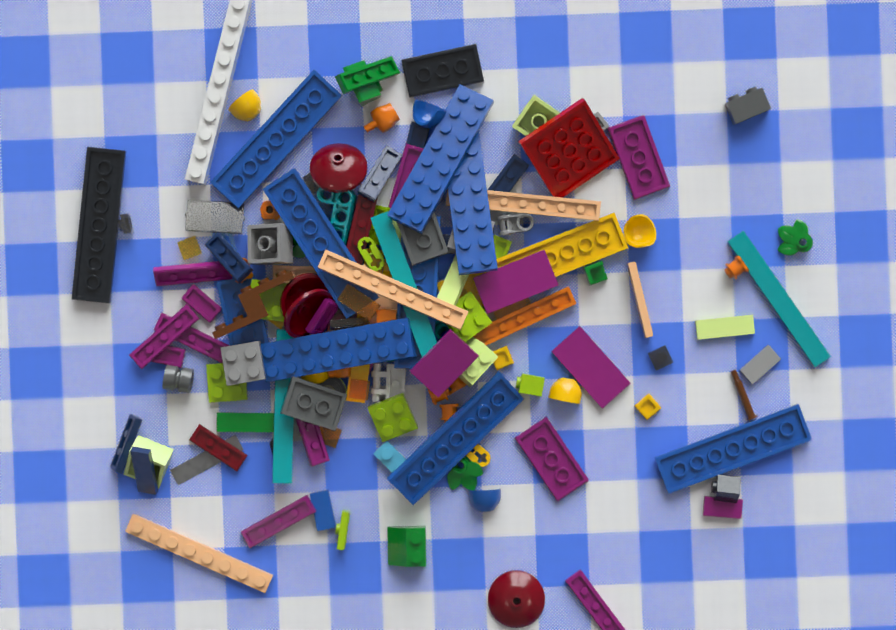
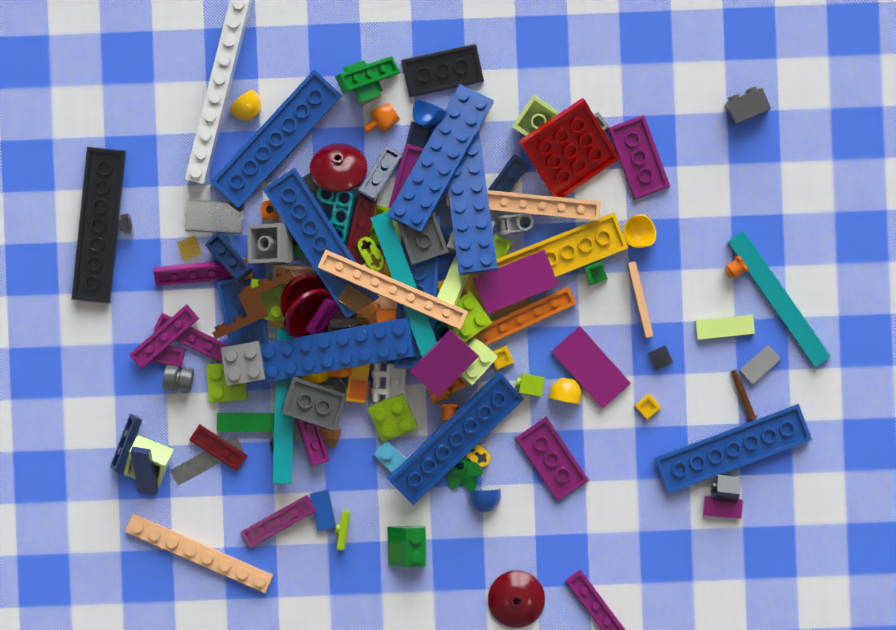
(201, 303): magenta tile -> none
(792, 238): green plate -> none

